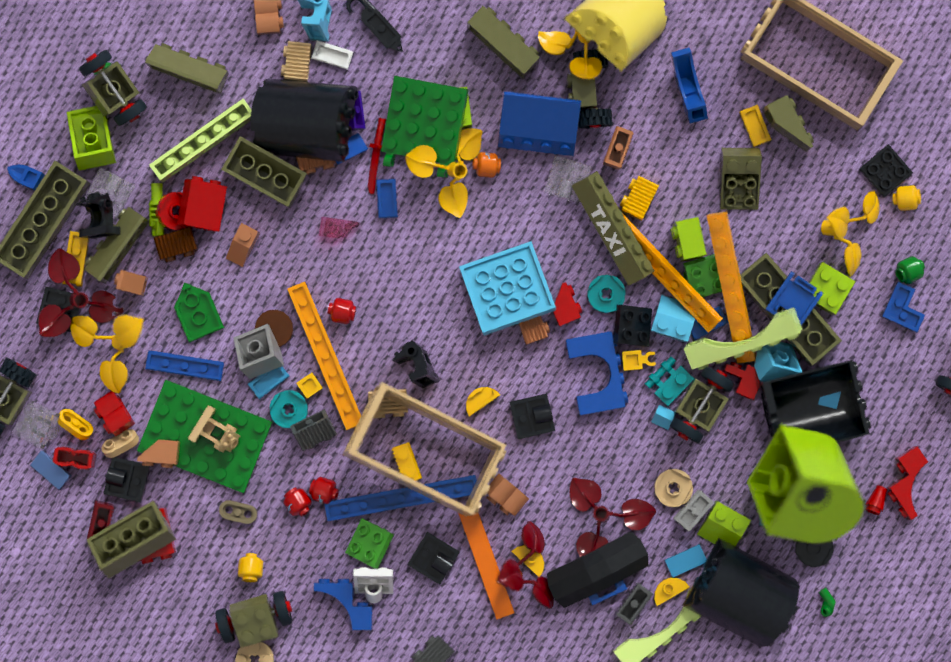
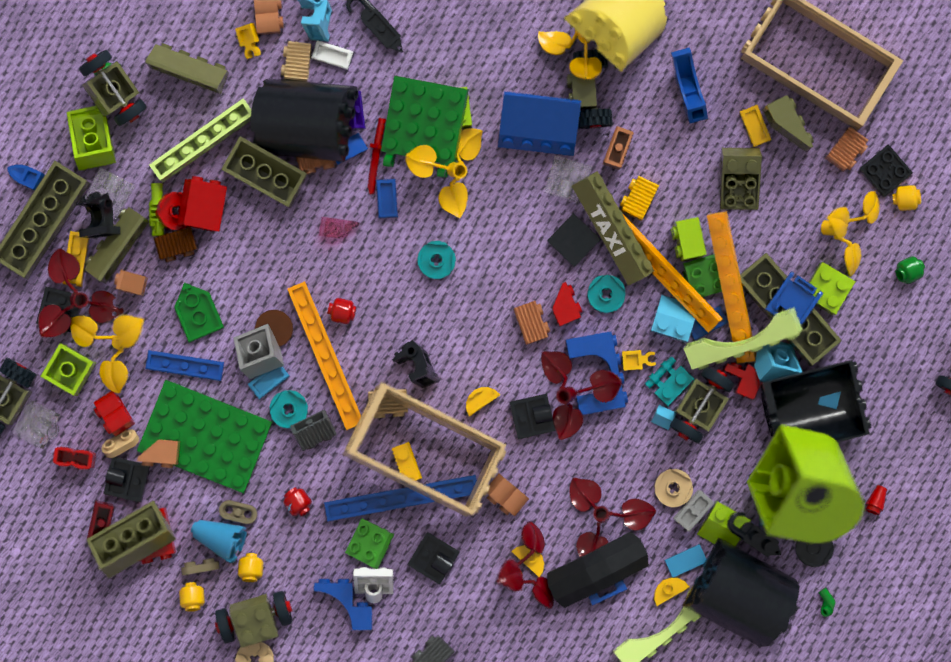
(52, 472): medium blue slope -> none
(68, 369): none -> lime brick
(75, 424): yellow plate -> none
(191, 597): none -> yellow head
(207, 424): tan tile -> none
(208, 565): none -> dark tan plate
(220, 538): none -> dark azure cone
(242, 244): nougat slope -> none
(248, 37): none -> yellow plate
(309, 385): yellow plate -> none
(323, 490): red head -> none
(445, 253): none -> teal plate
(486, 164): orange head -> none
(487, 565): orange tile -> none
(503, 41): olive brick -> none
(507, 288): medium azure plate -> none
(565, 418): none -> dark red plant
(573, 240): none -> black tile
(632, 325): black plate -> none
(633, 603): dark grey brick -> none
(754, 536): none -> black plate
(846, 149): none -> nougat brick
(898, 310): blue plate -> none
(900, 491): red arch -> none

